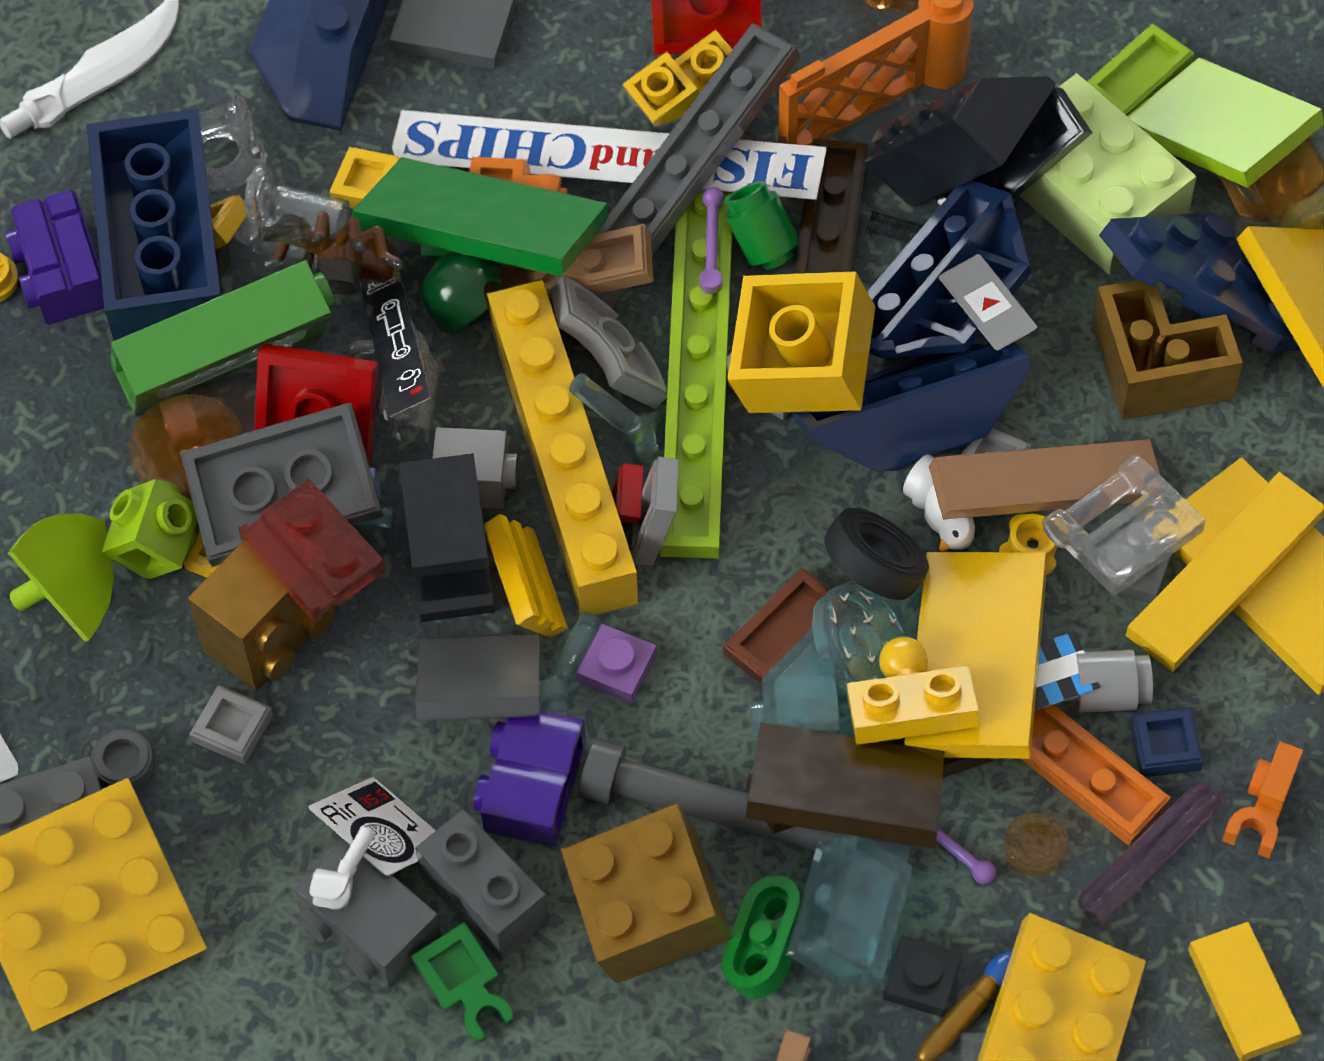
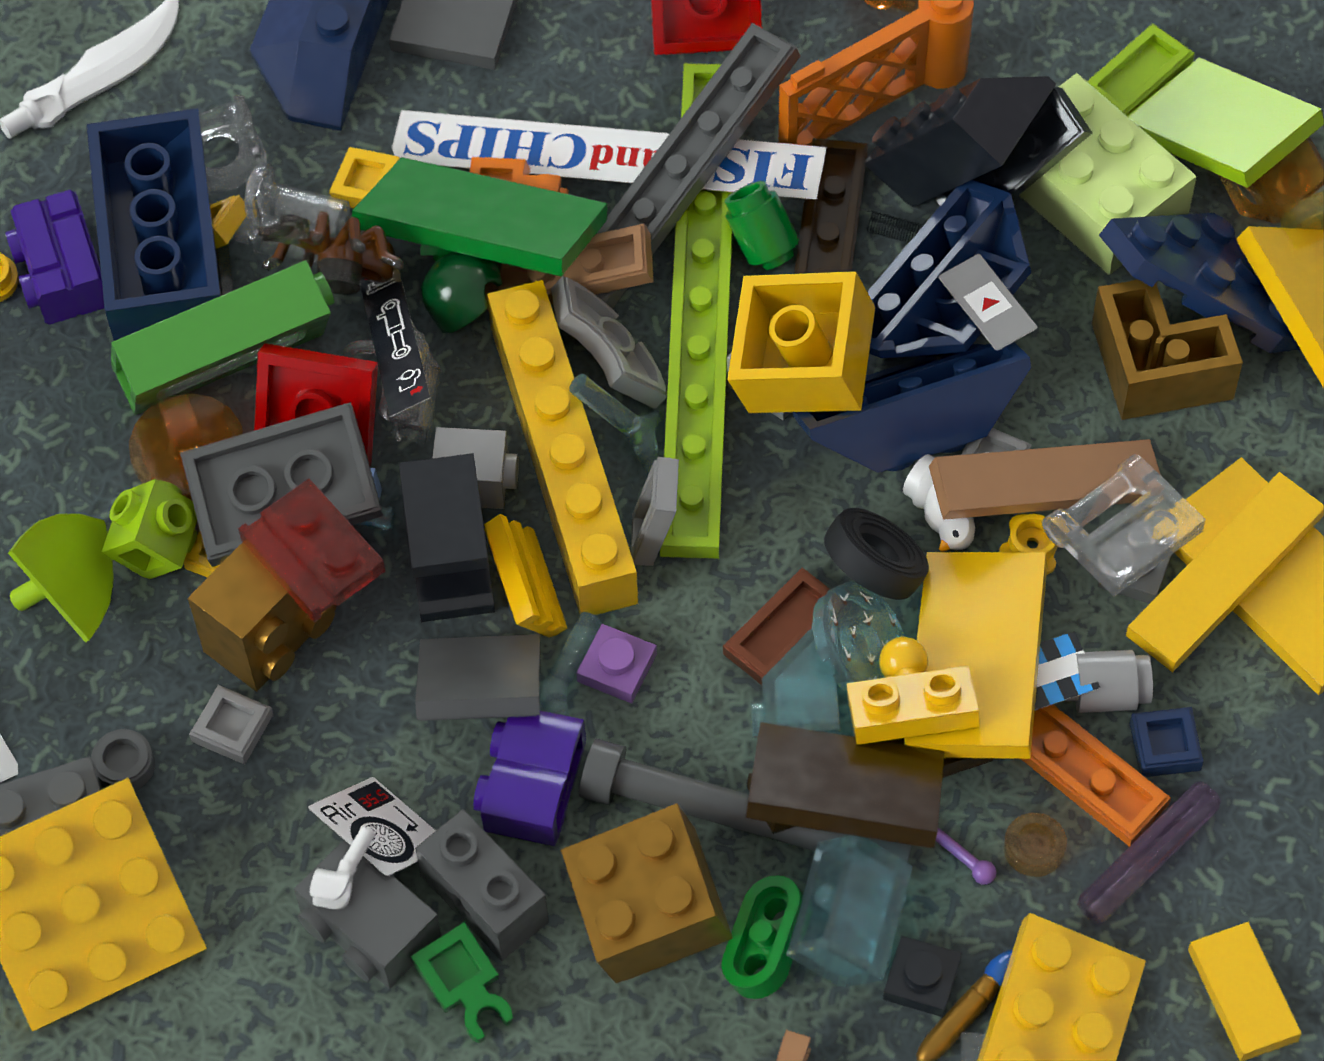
(628, 493): red tile -> none
(670, 86): yellow slope -> none
(711, 278): medium lavender hinge -> none
(1271, 786): orange plate -> none

